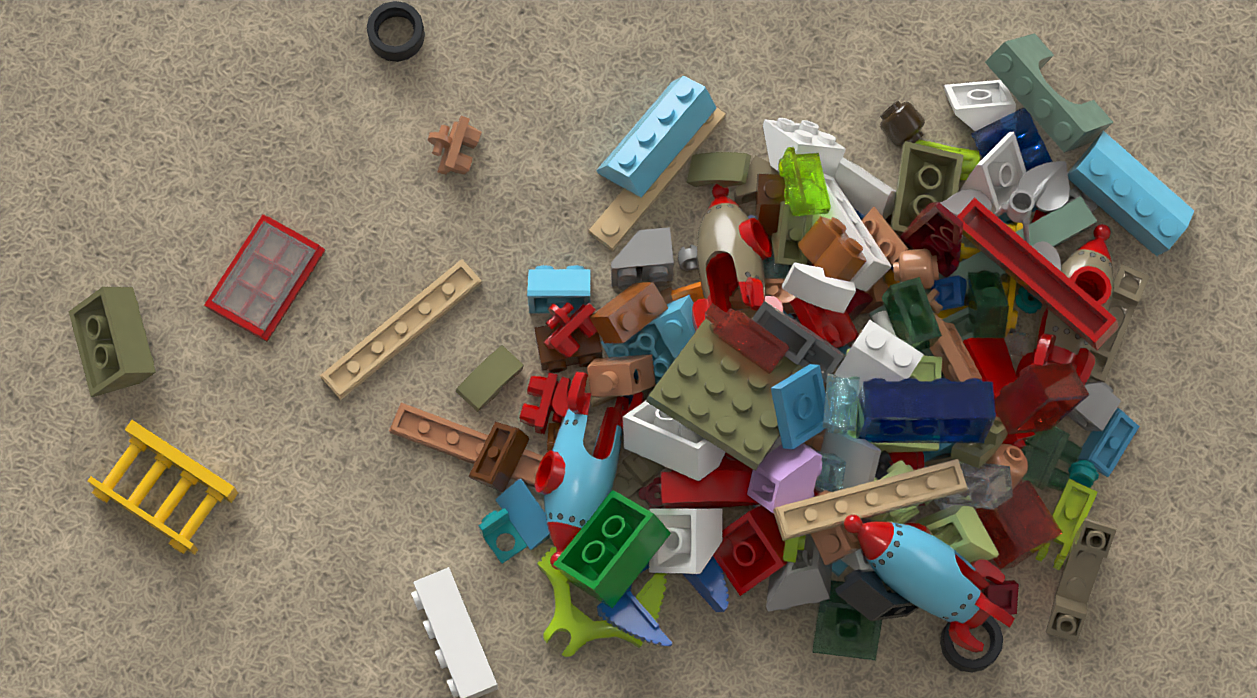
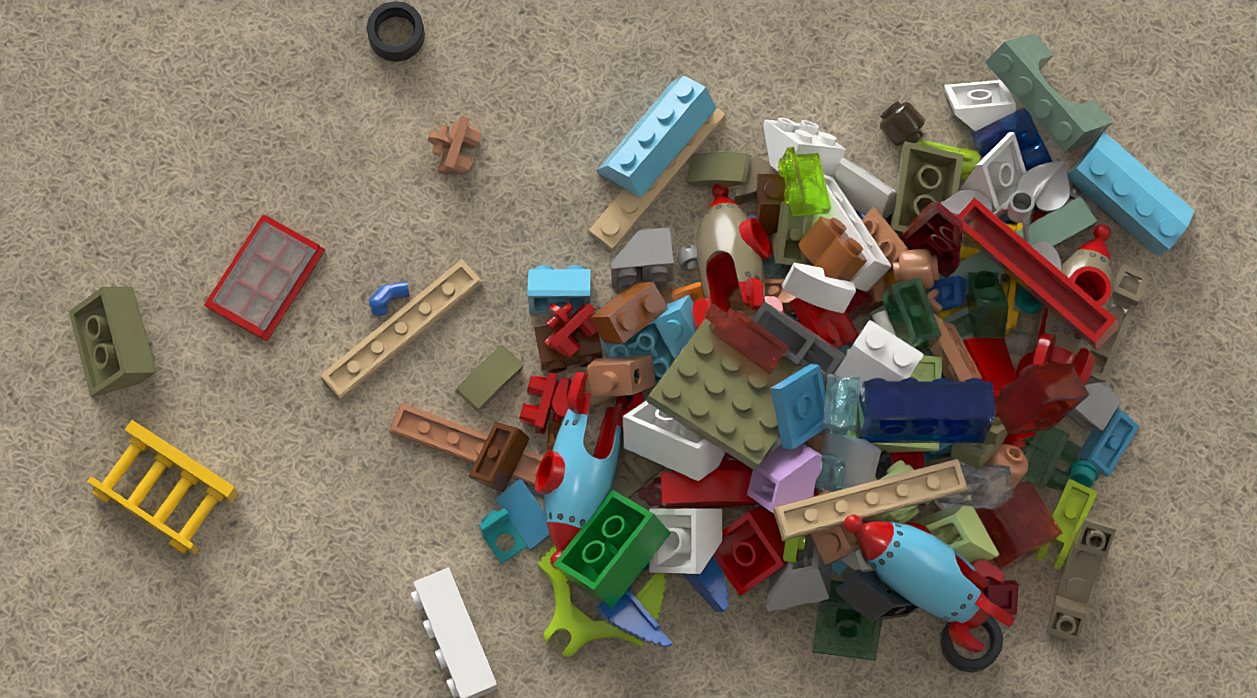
(384, 294): none -> blue arm

